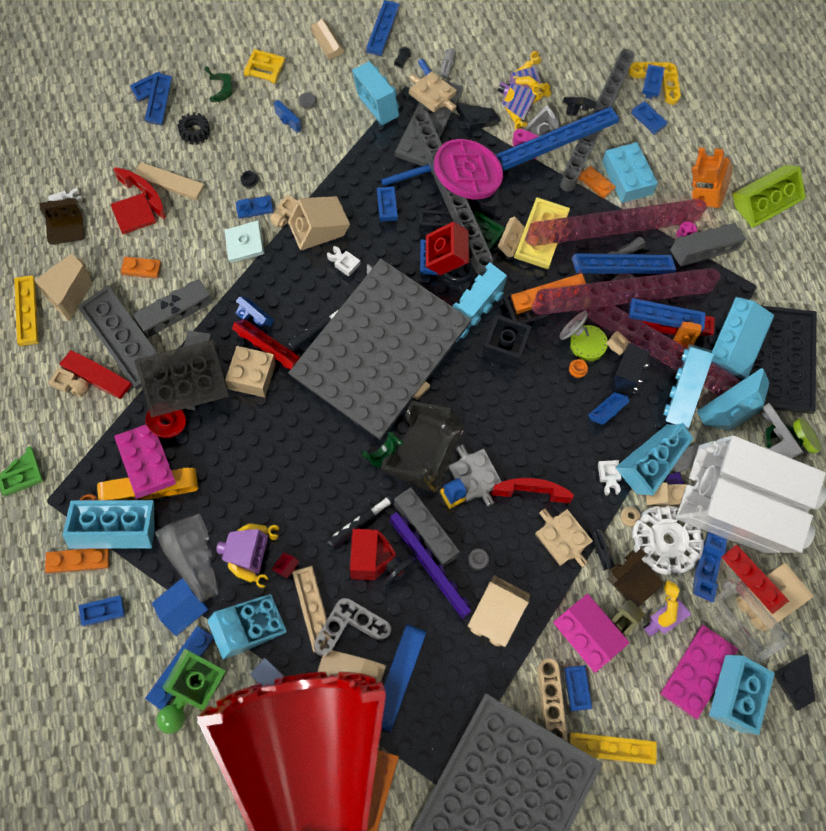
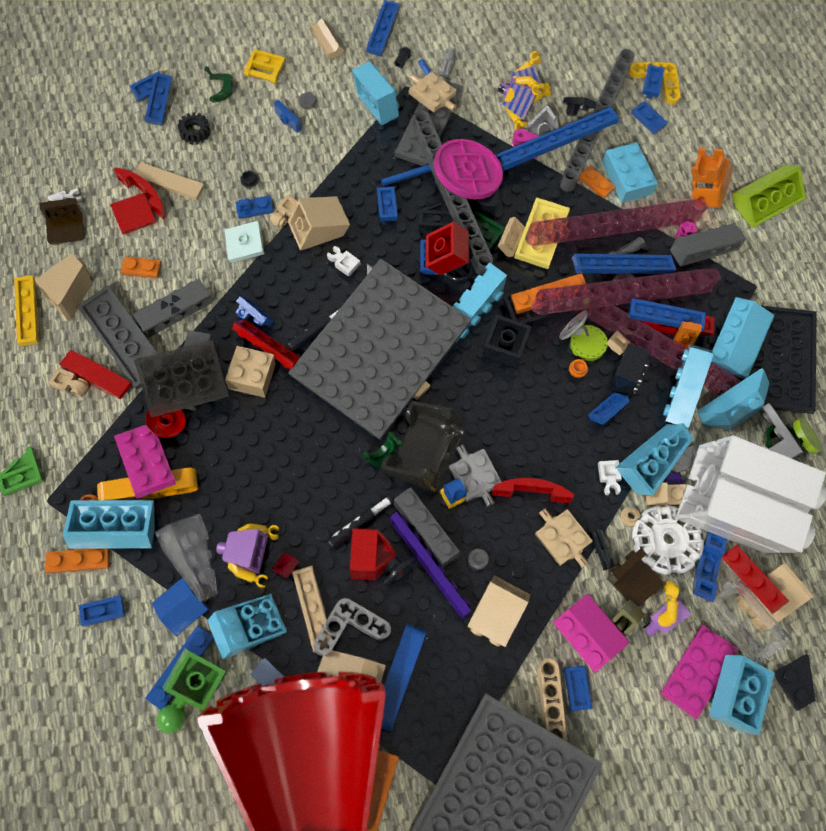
(477, 117): black wing -> none
(615, 748): yellow plate -> none

